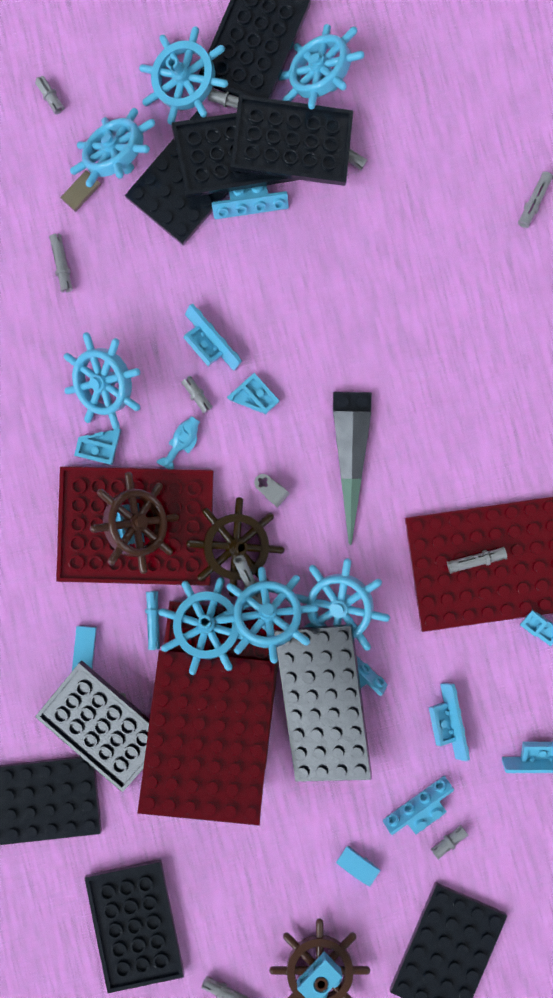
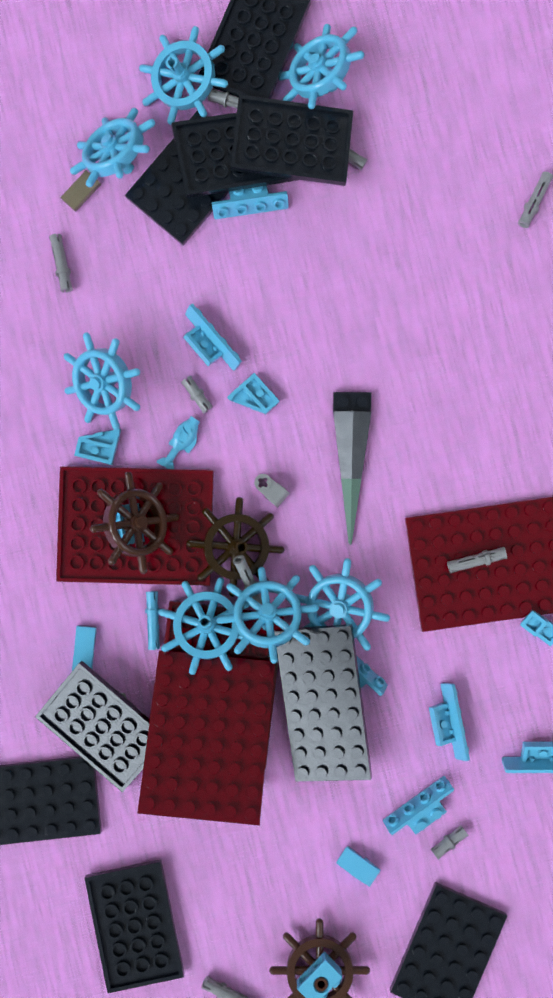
(49, 94): light grey axle -> none

